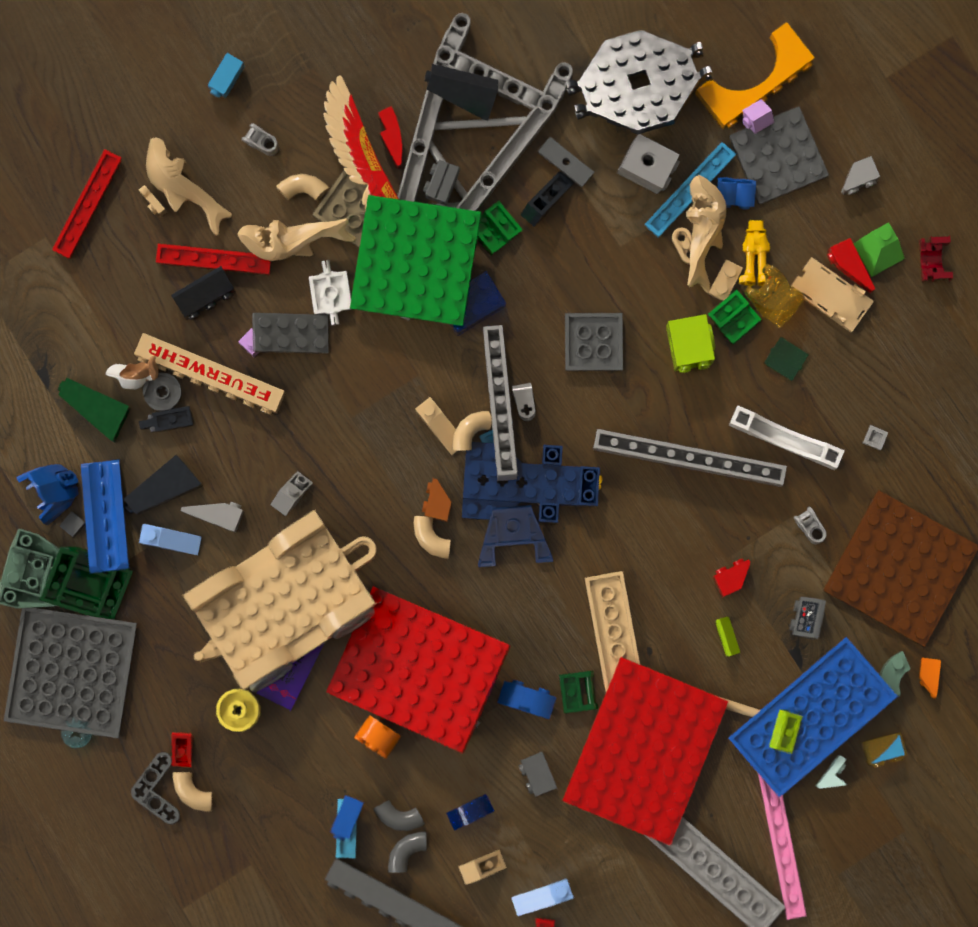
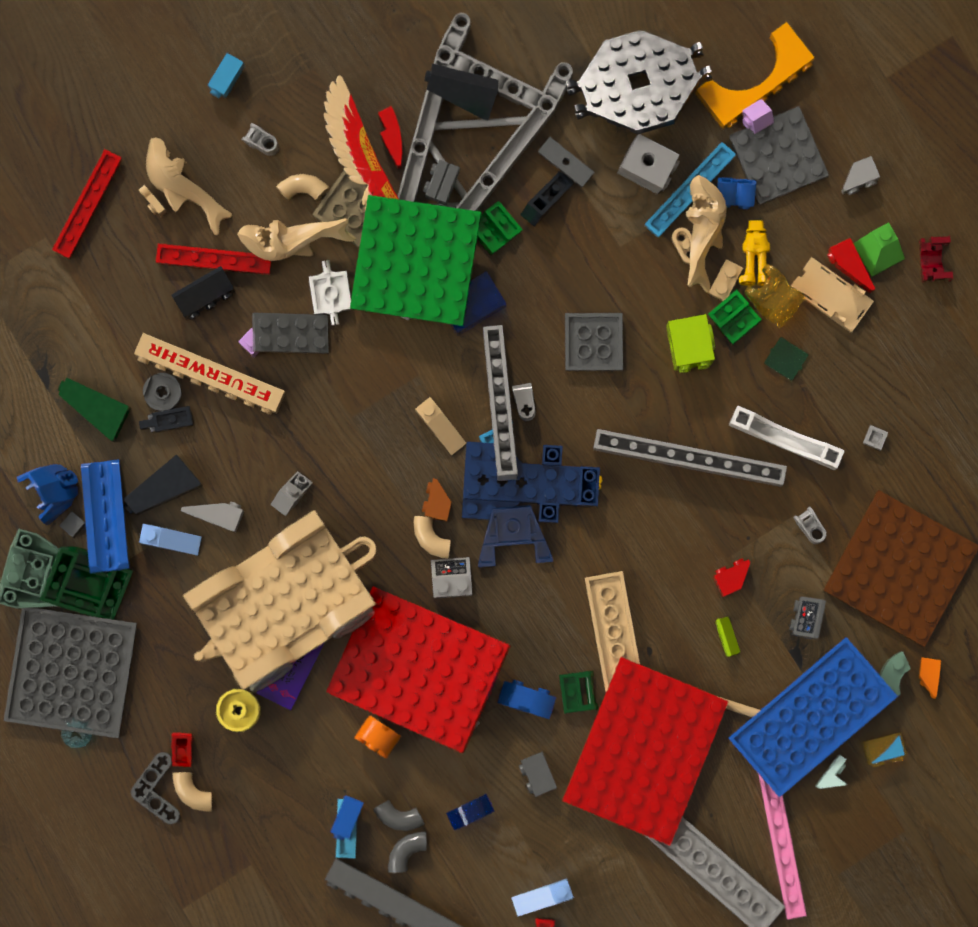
(134, 375): hair -> none
(451, 577): none -> light grey slope
(469, 427): tan cylinder -> none
(482, 867): tan slope -> none
(785, 731): lime slope -> none

